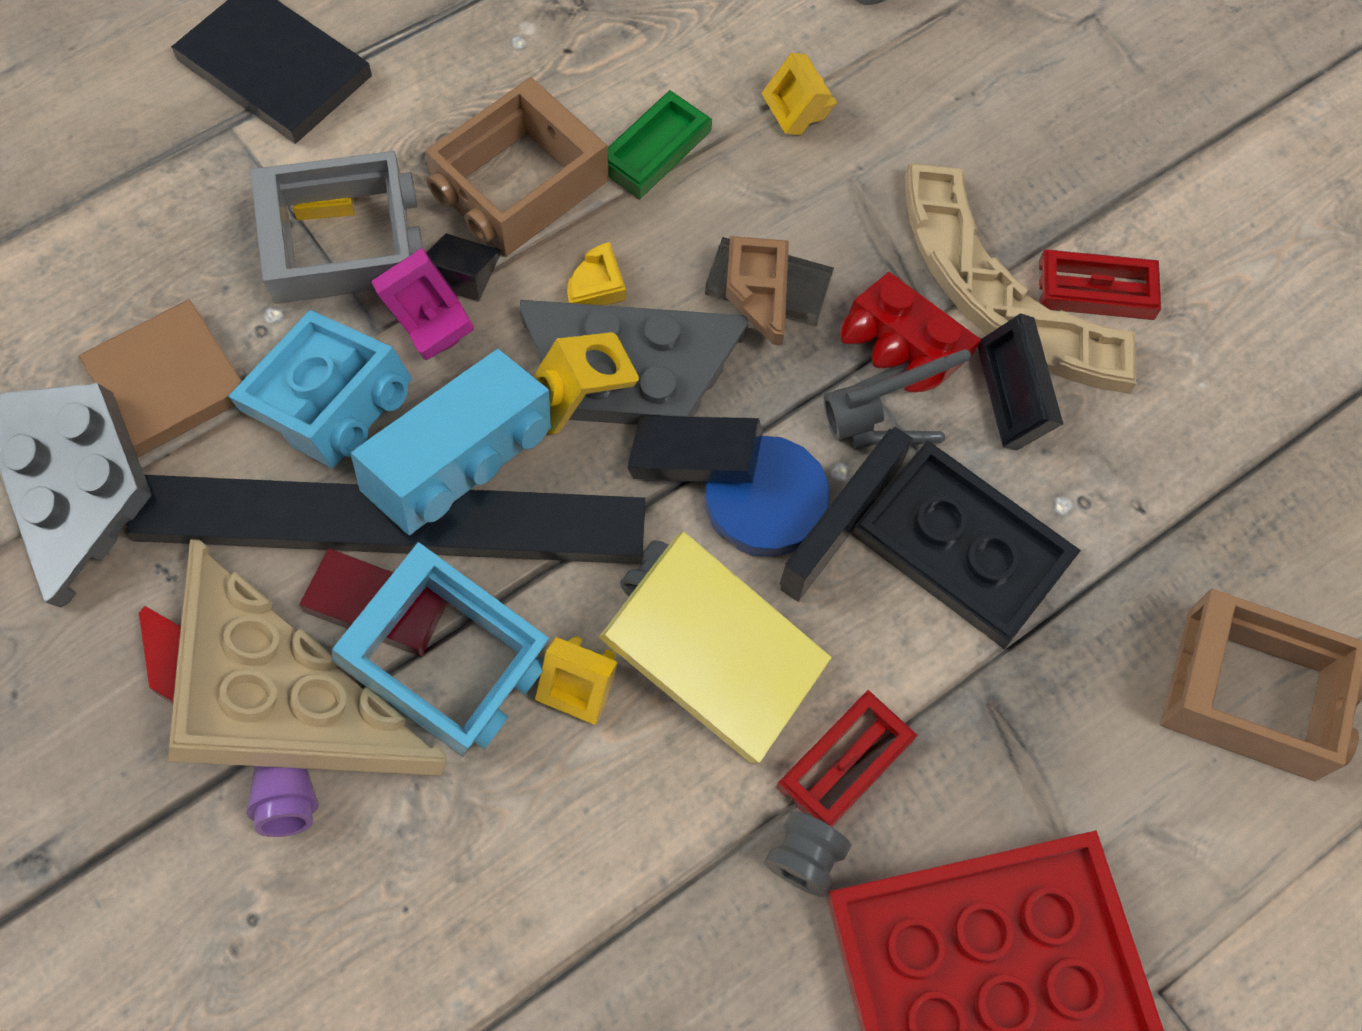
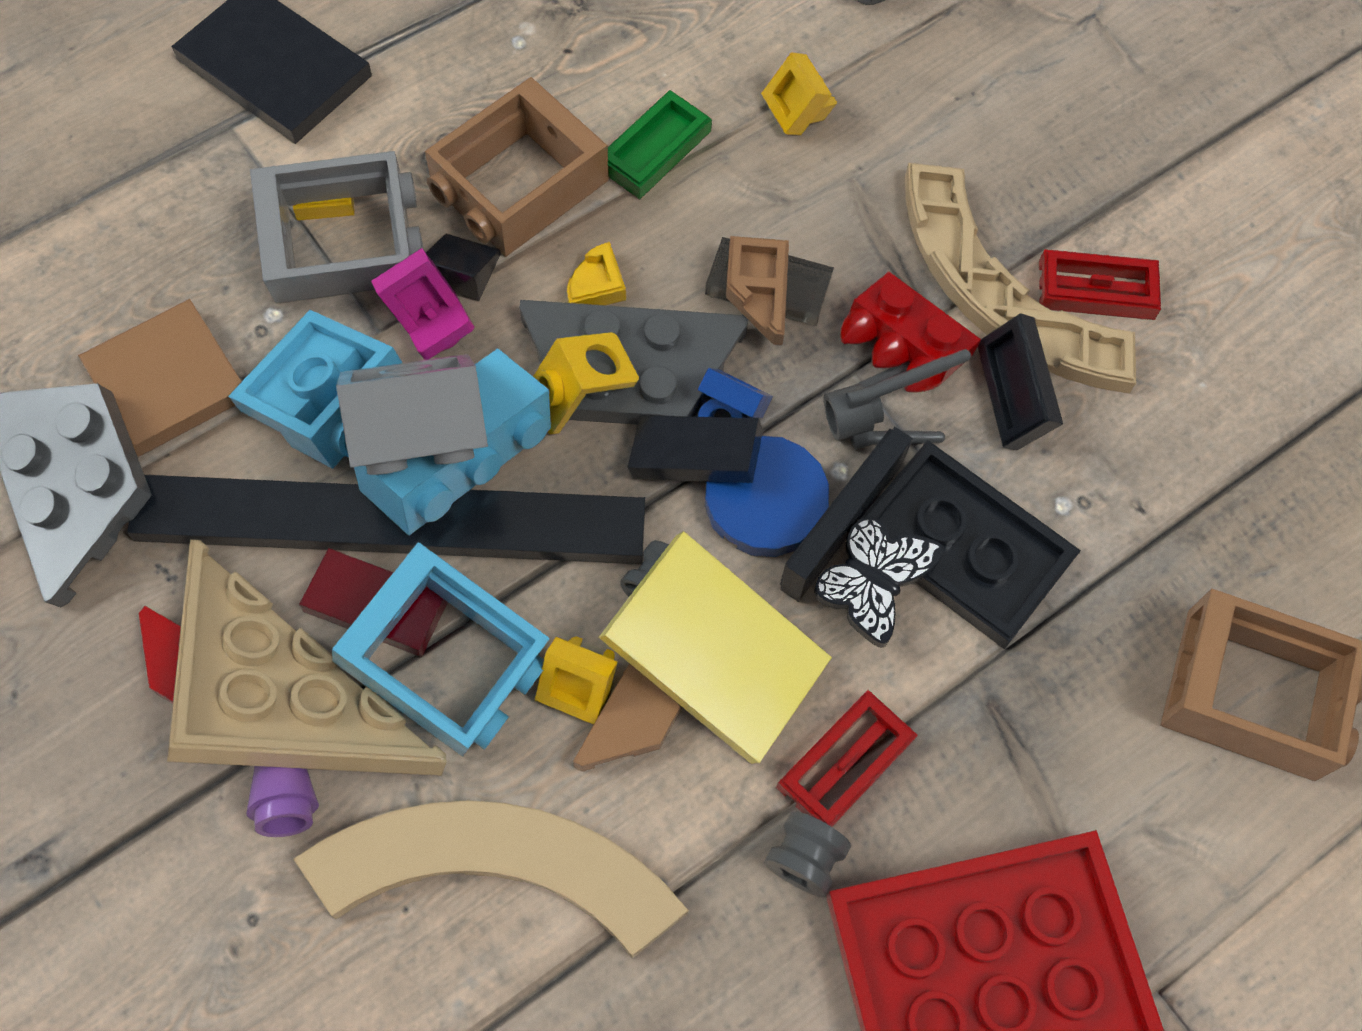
(411, 413): none -> light grey slope
(499, 843): none -> tan tile
(631, 722): none -> medium nougat tile
(732, 395): none -> blue tile
(874, 576): none -> black animal

